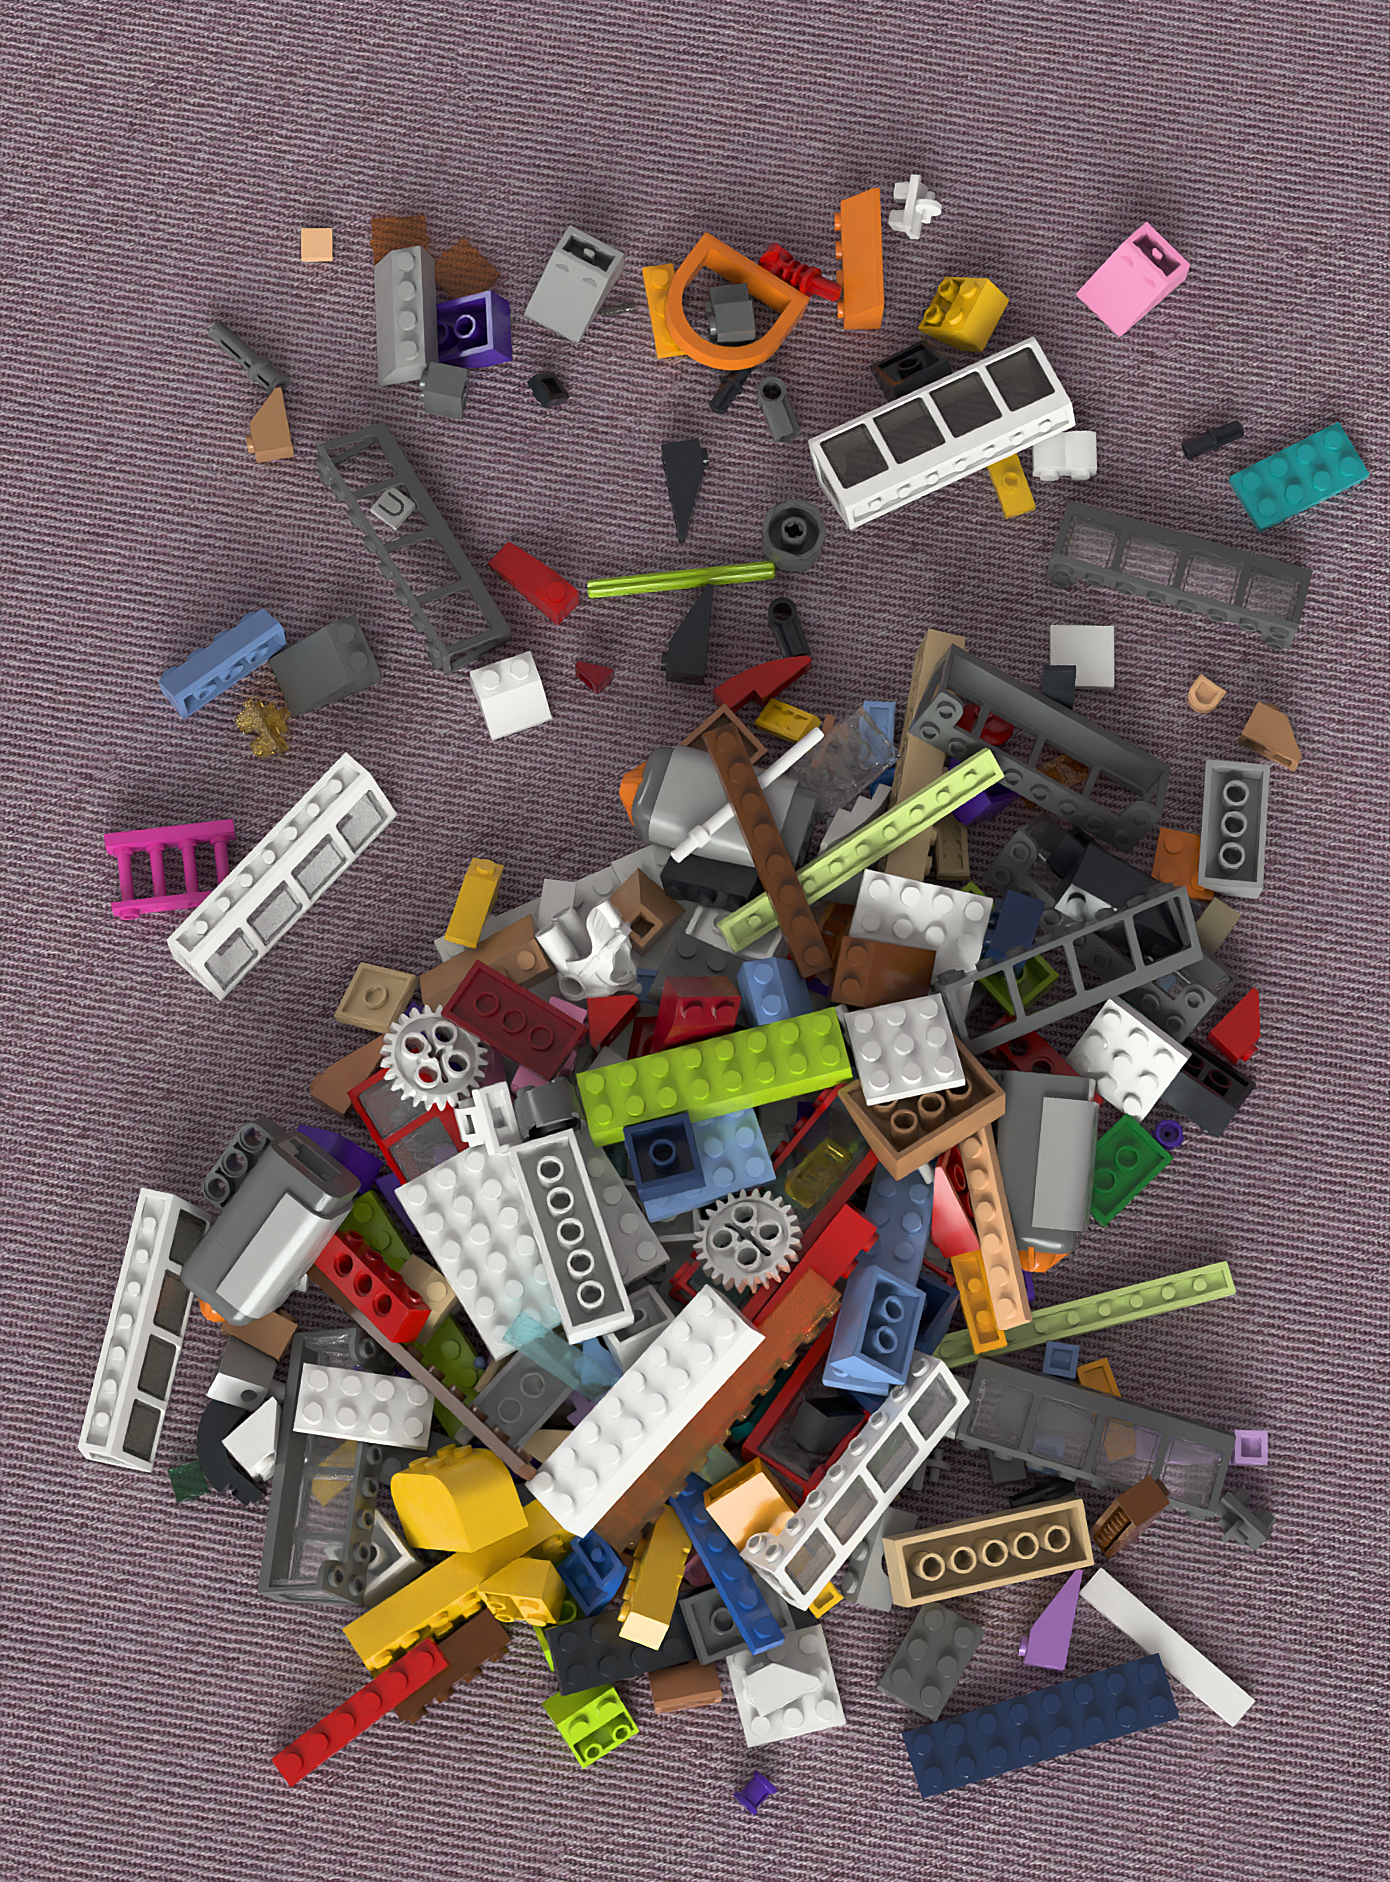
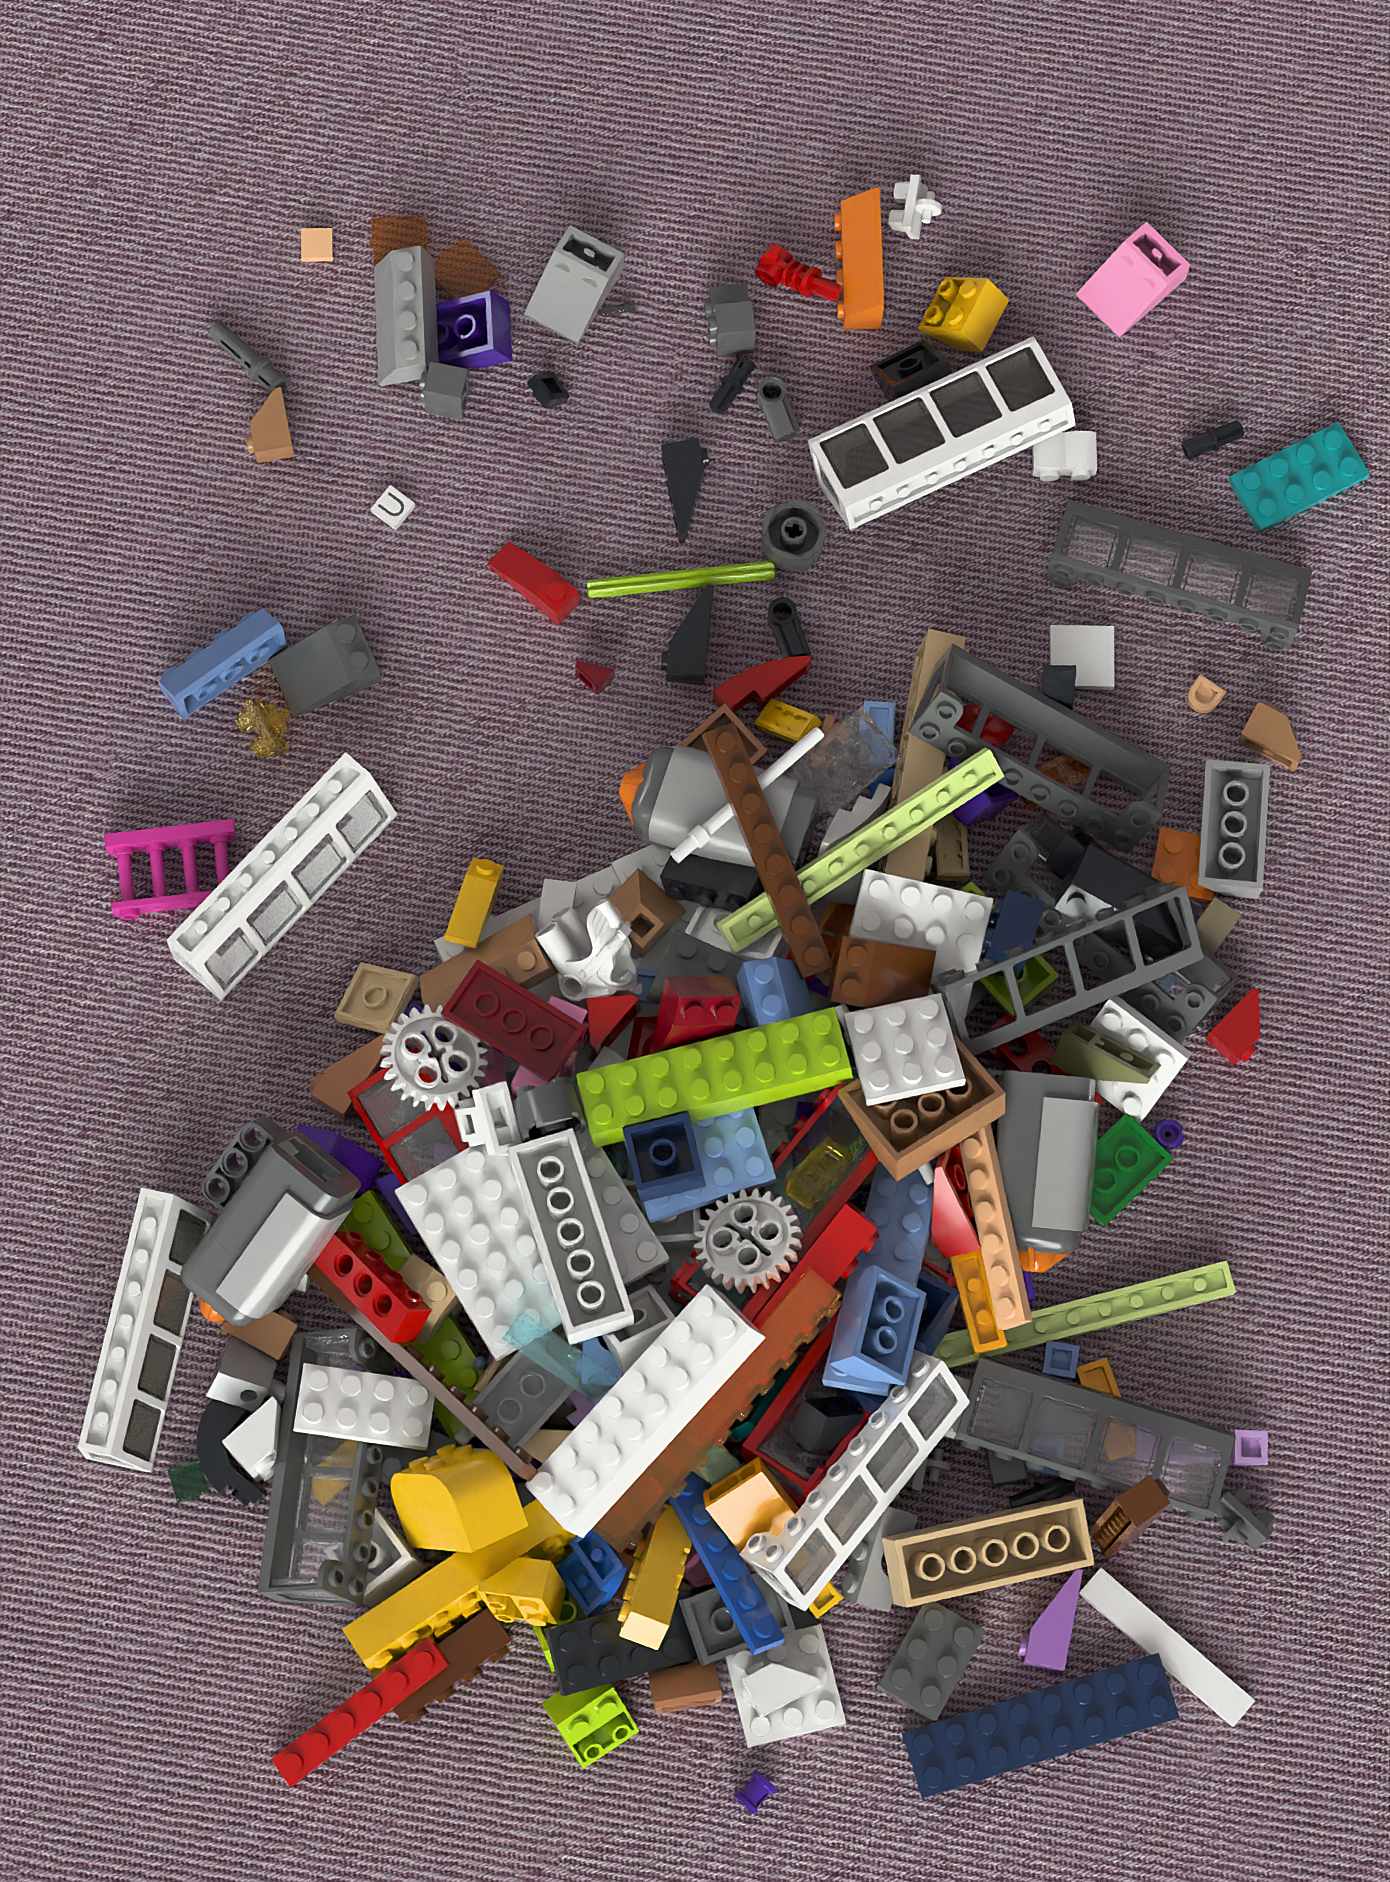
(438, 653): dark grey window -> none
(510, 695): white slope -> none
(656, 284): light orange plate -> none
(760, 284): orange window -> none
(1011, 486): yellow plate -> none
(1096, 1056): none -> olive slope
(1207, 1090): black slope -> none

